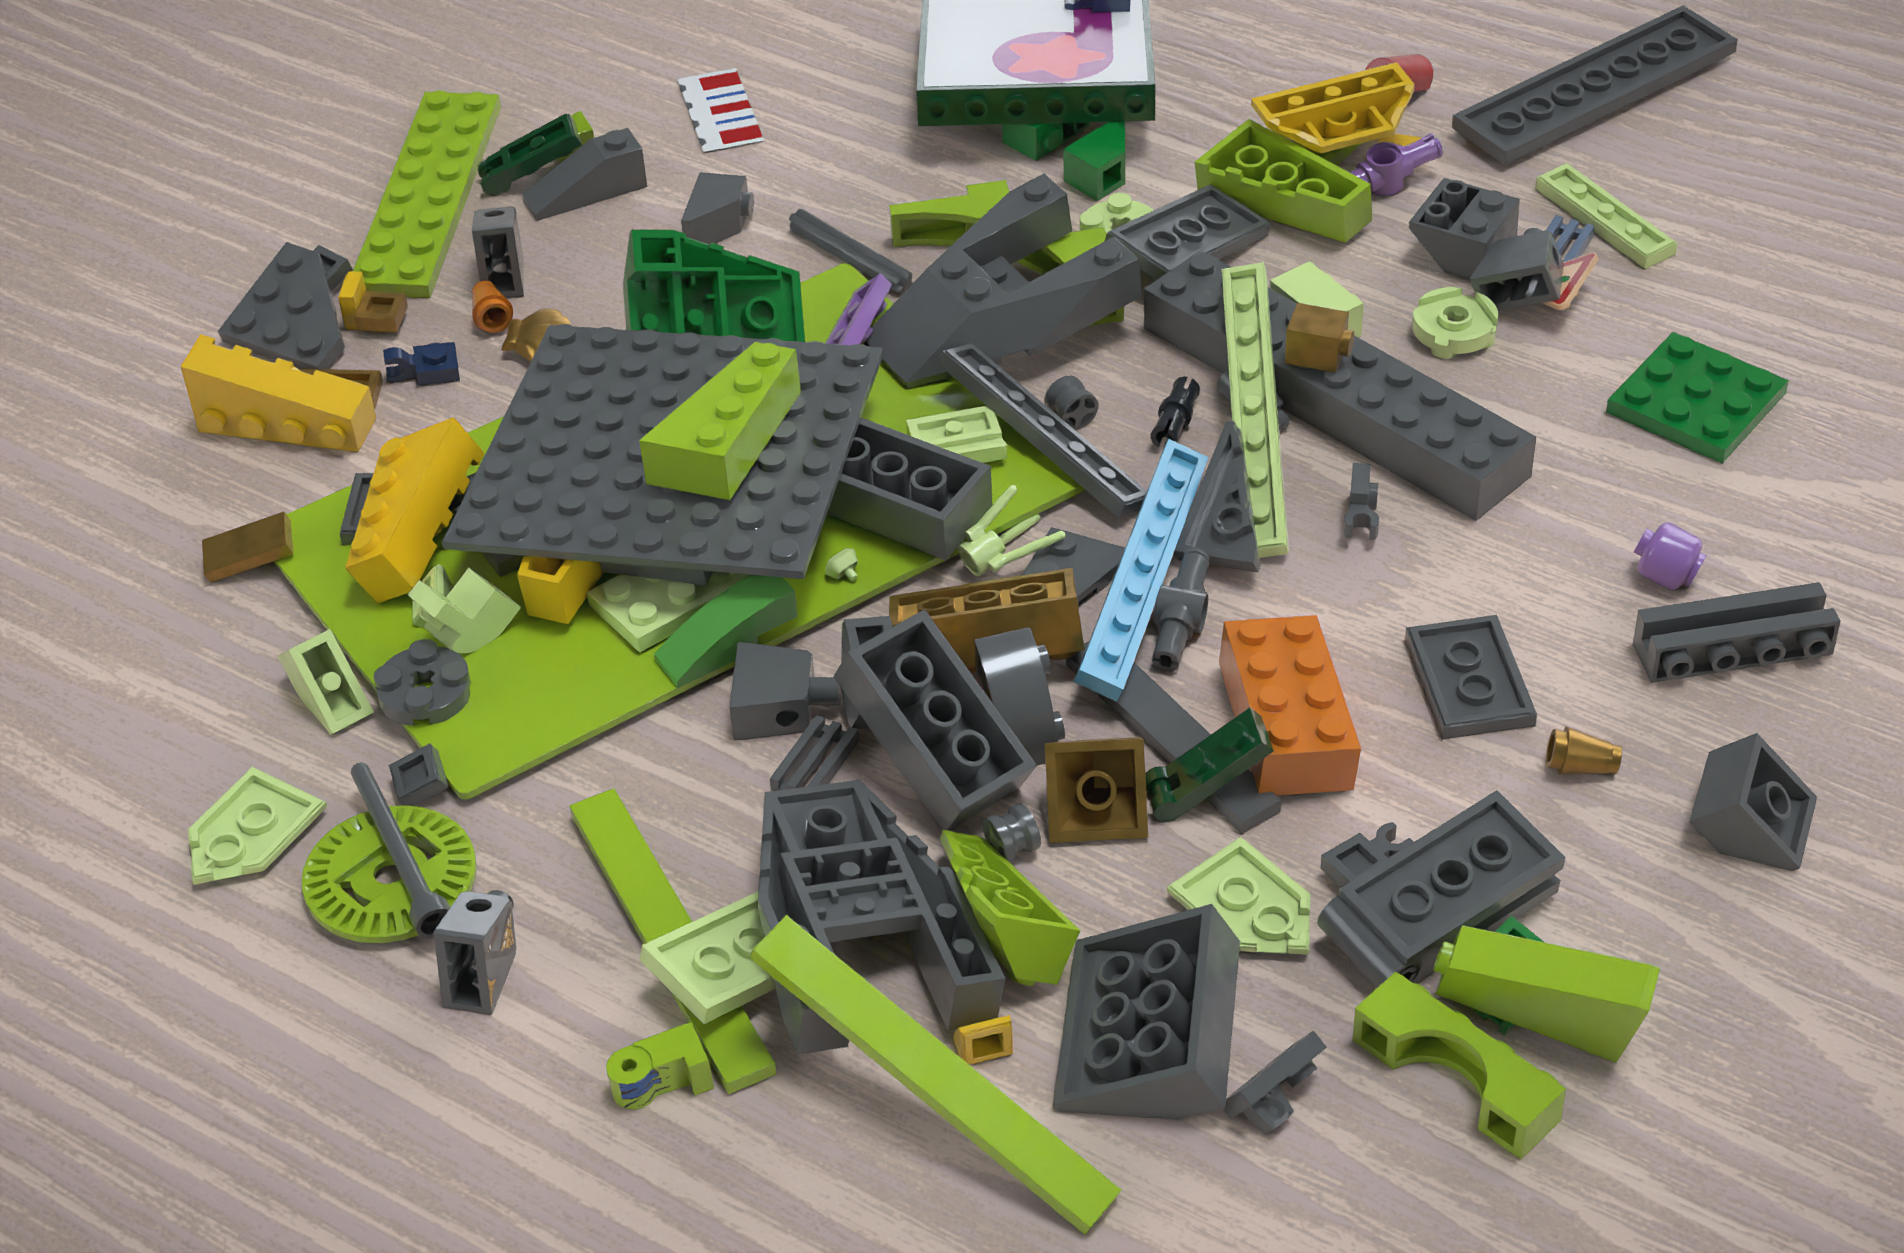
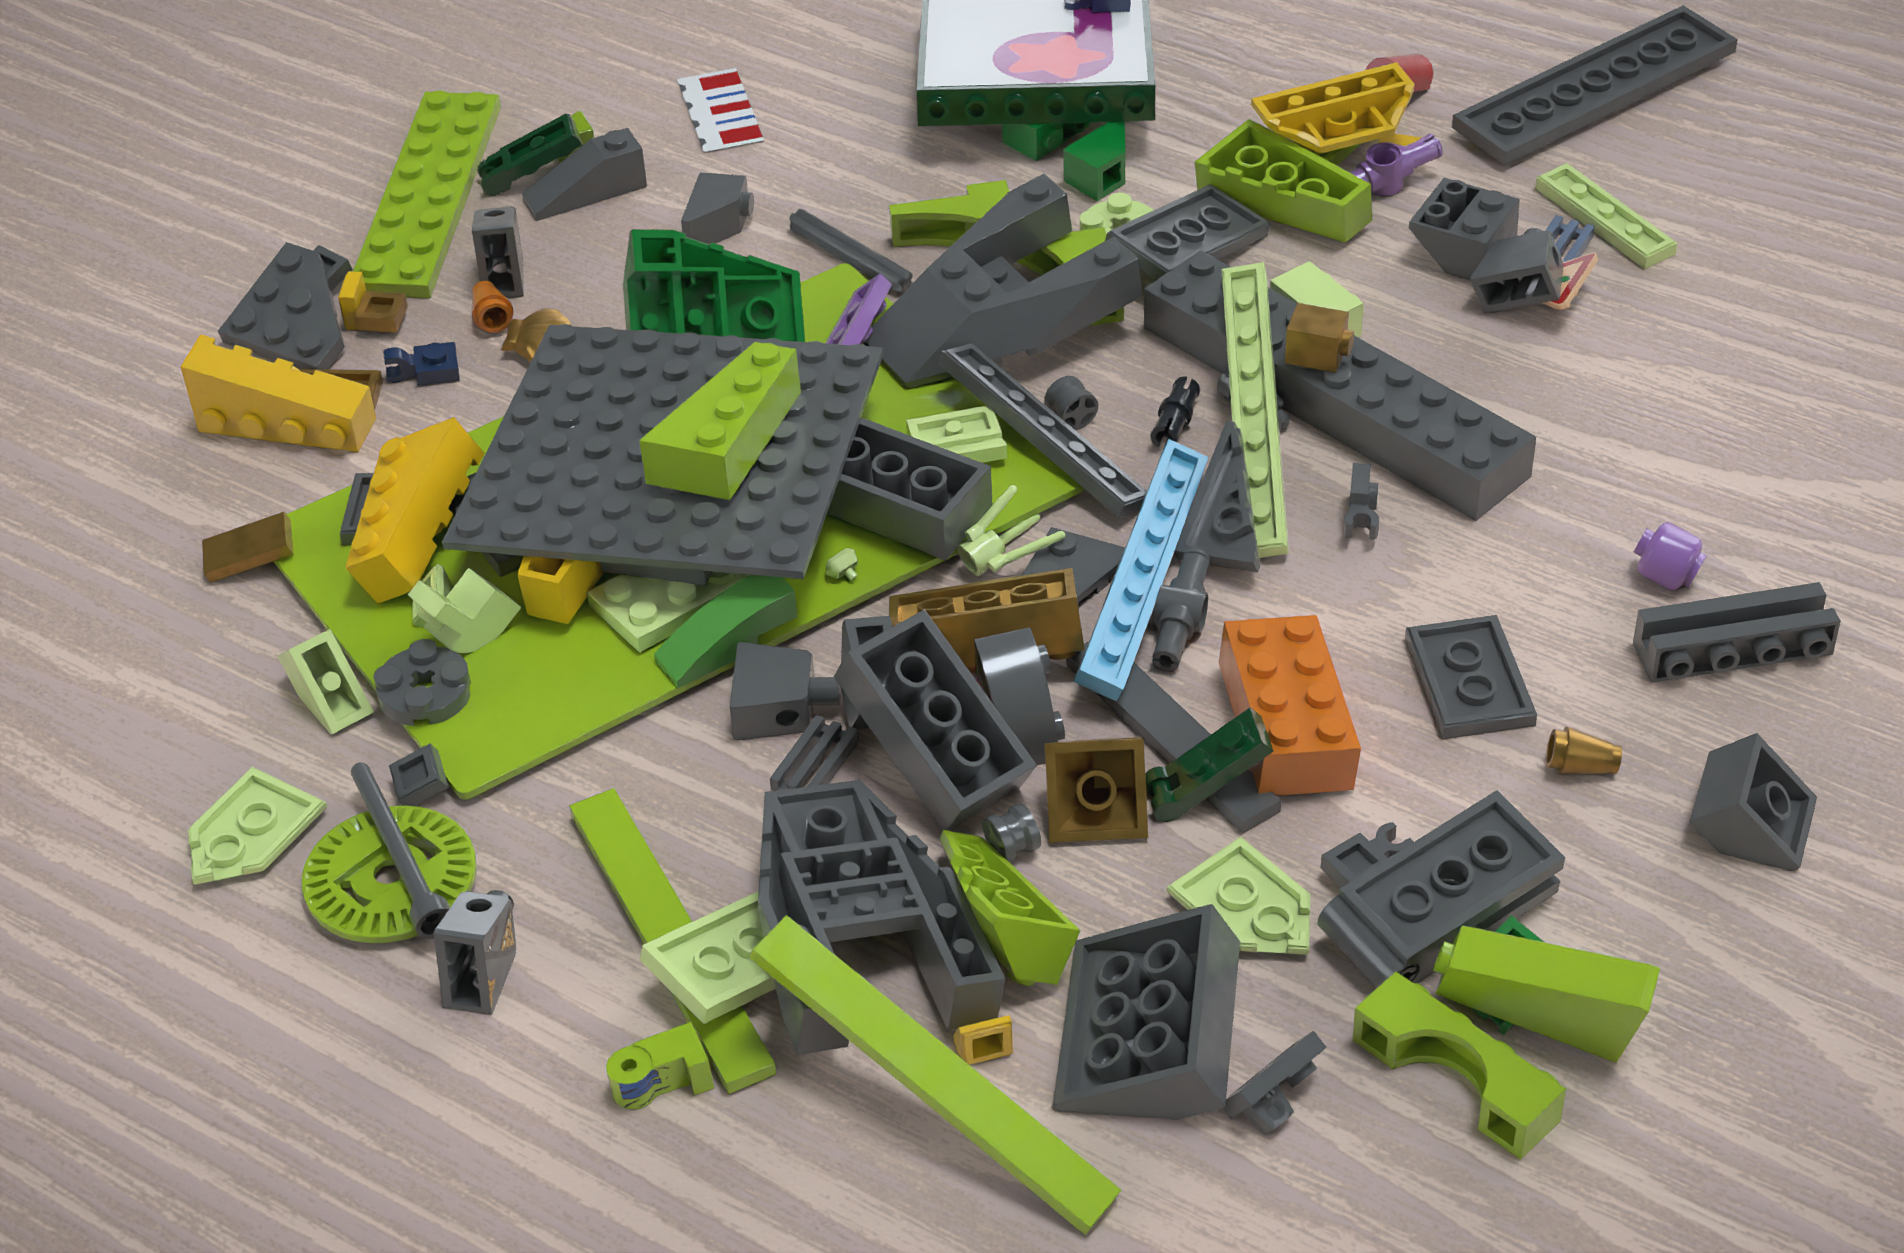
(1473, 325): yellowish green plate -> none
(1697, 396): green plate -> none

